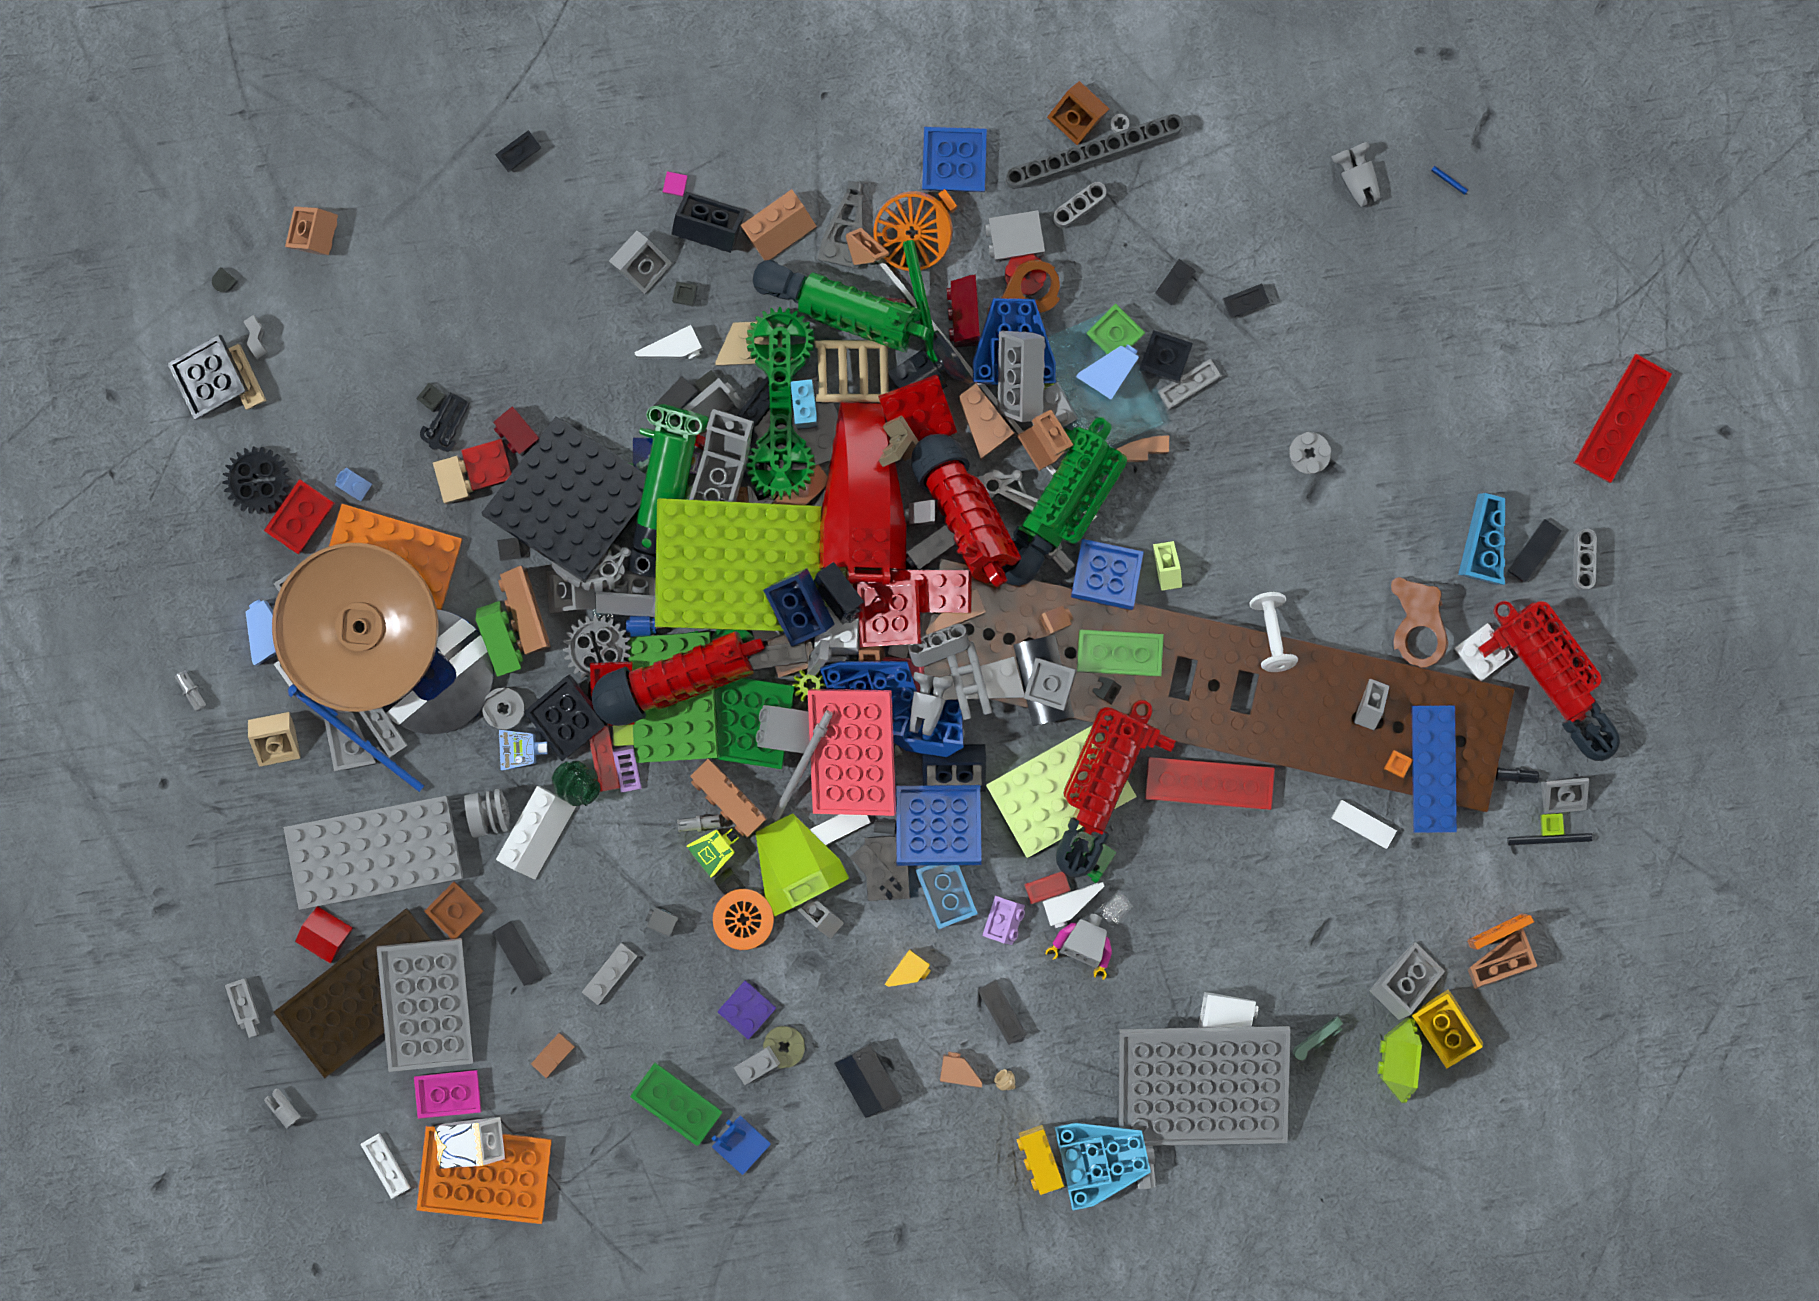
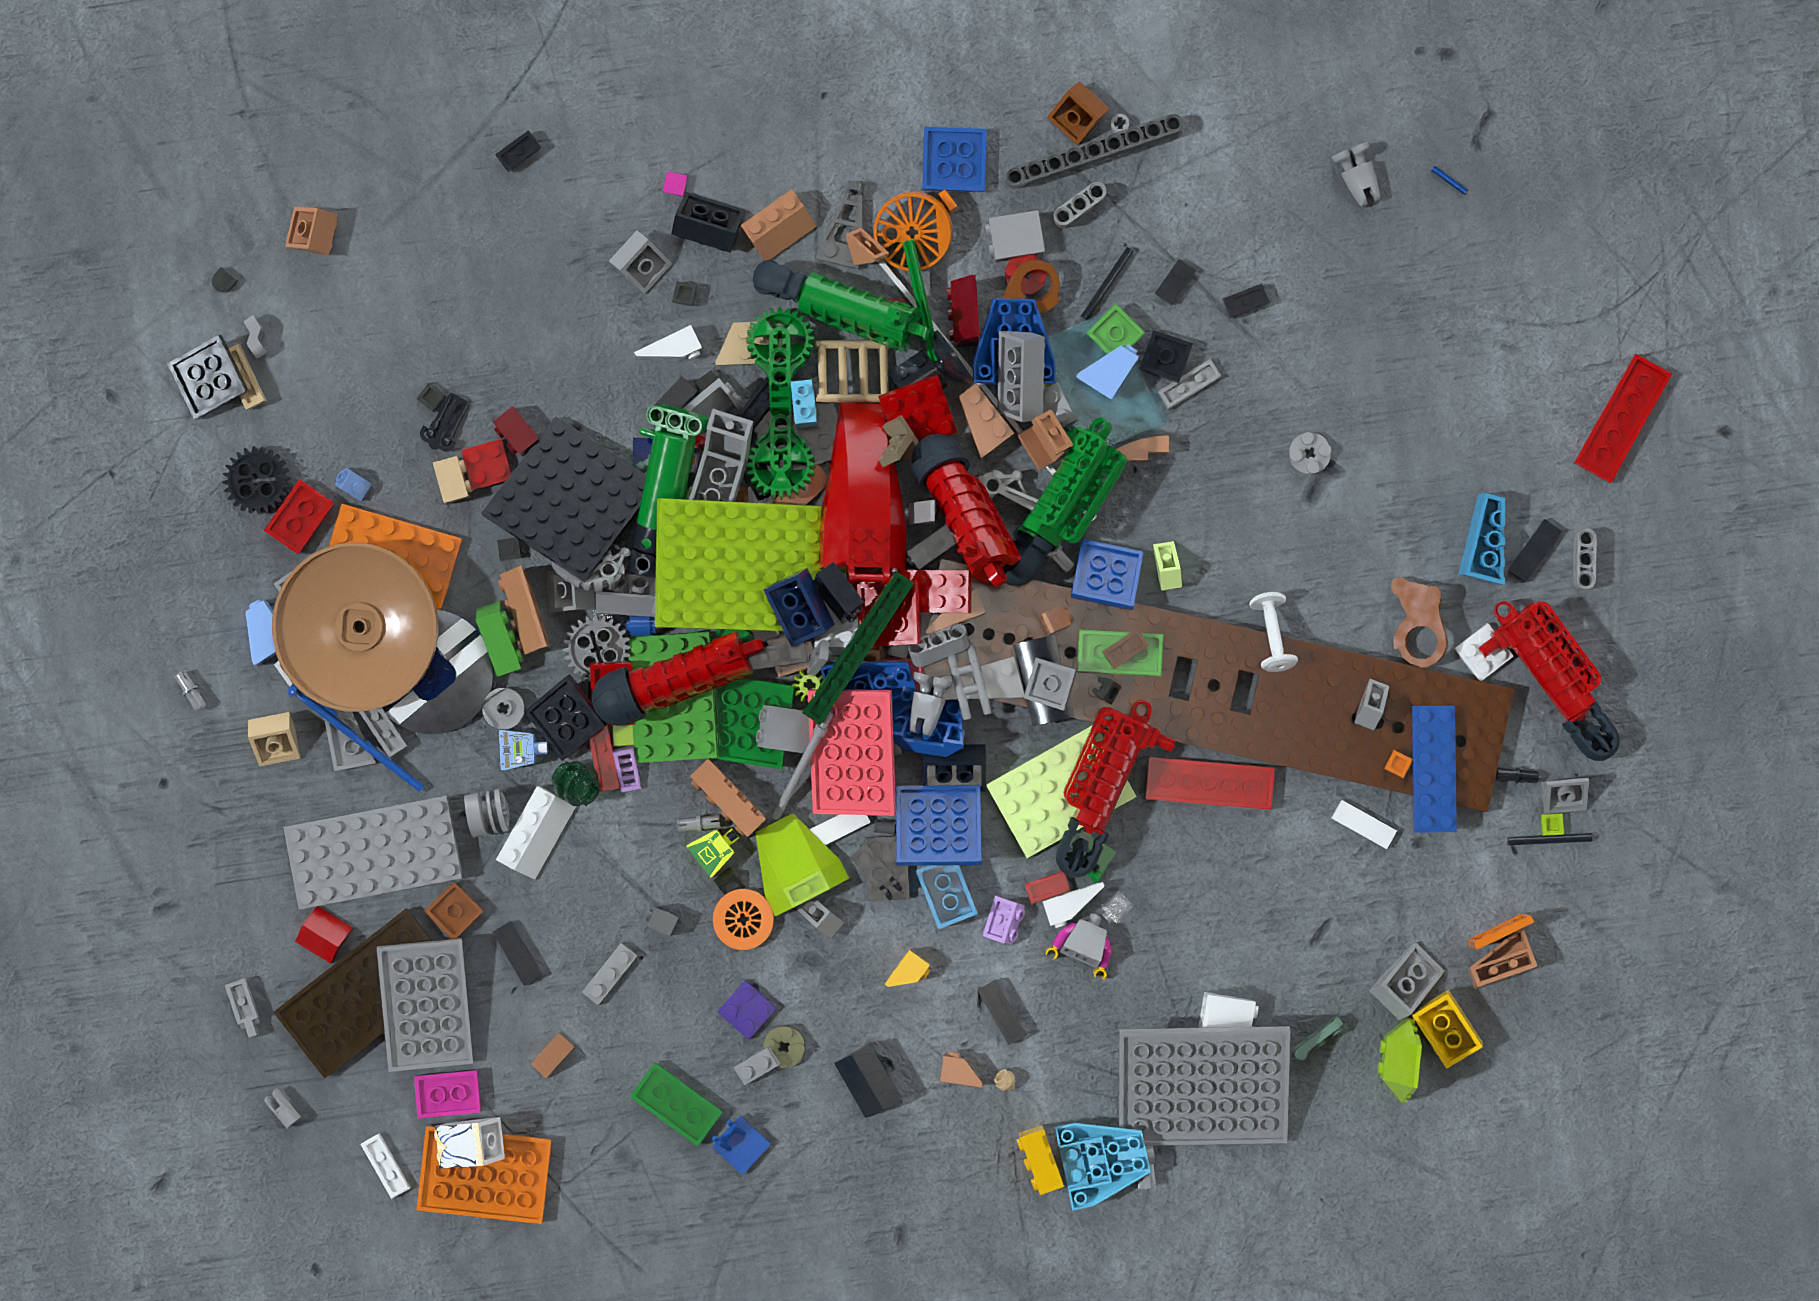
(858, 647): none -> dark green plate
(1107, 283): none -> black bar
(1125, 648): none -> reddish brown plate

